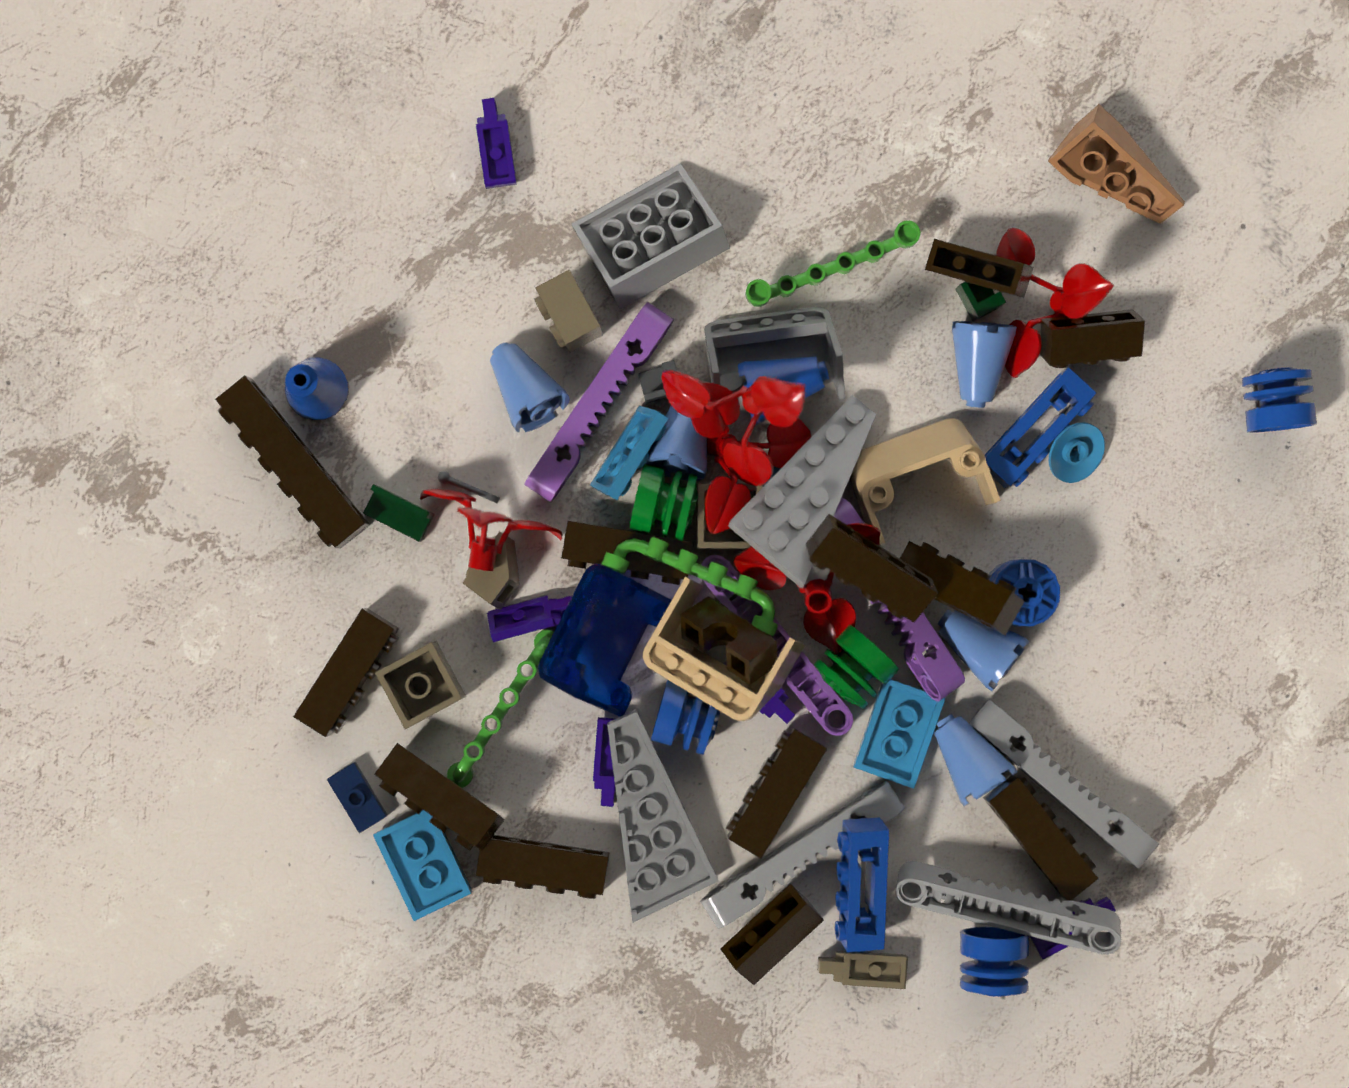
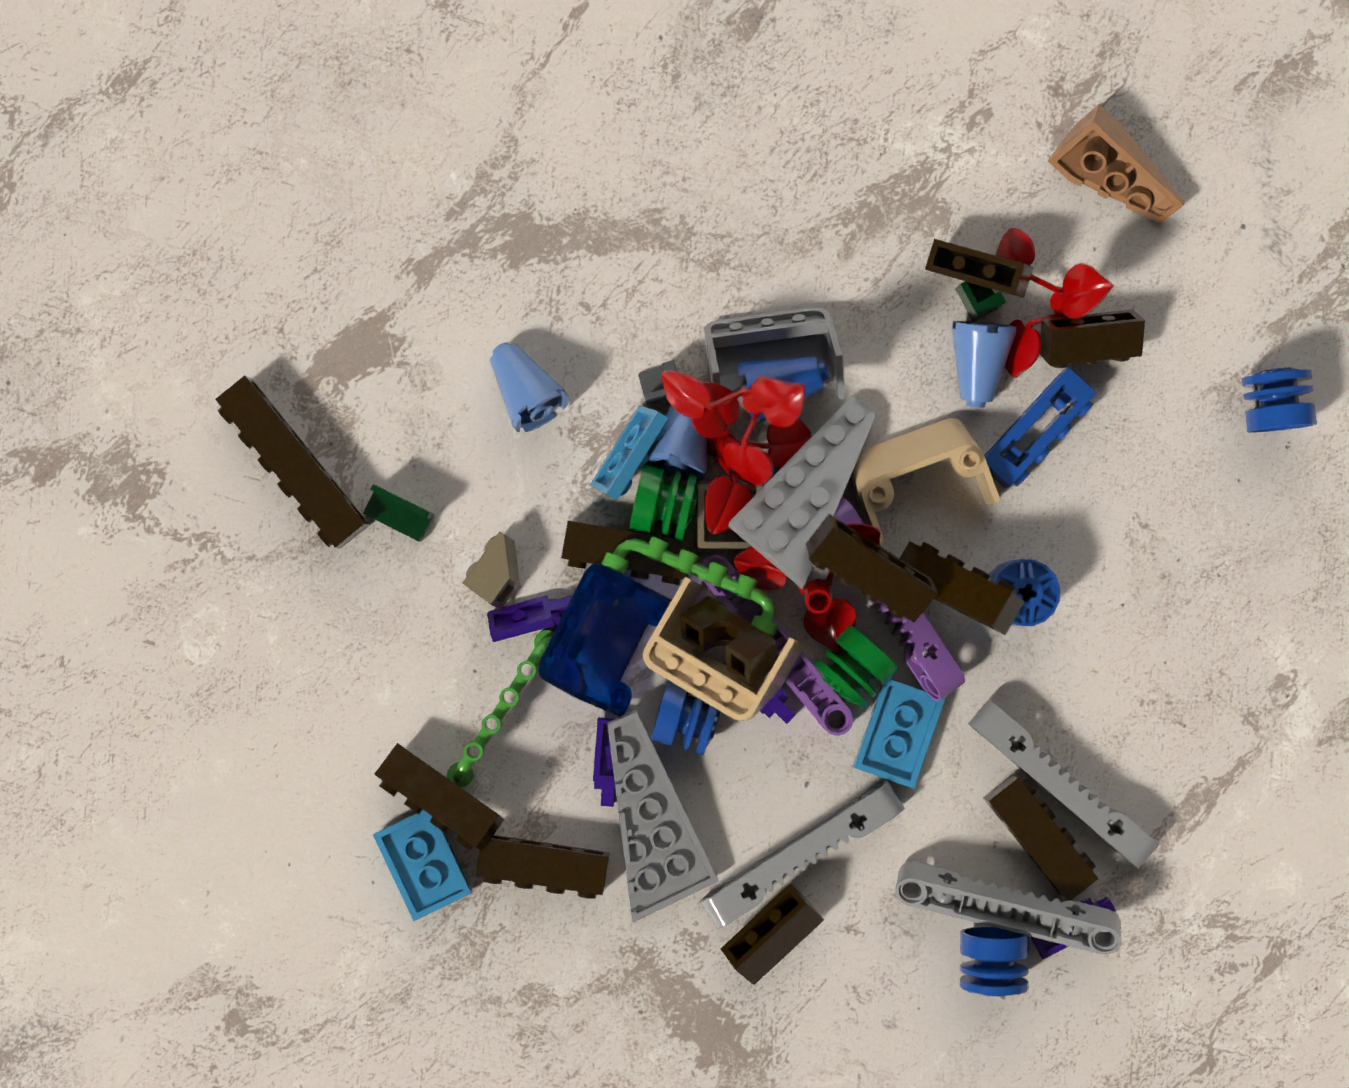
(316, 388): blue cone -> none
(346, 673): dark brown brick -> none
(357, 797): dark blue plate -> none
(420, 684): dark tan brick -> none
(444, 477): dark grey hinge -> none
(483, 548): red plant -> none
(495, 147): dark purple hinge -> none
(568, 309): dark tan brick -> none
(647, 330): medium lavender gear -> none
(651, 235): light grey slope -> none
(776, 792): dark brown brick -> none
(855, 926): blue brick -> none
(866, 969): dark tan hinge -> none
(905, 236): bright green bar -> none
(970, 759): medium blue cone -> none
(980, 647): medium blue cone -> none
(1076, 452): dark azure dish -> none

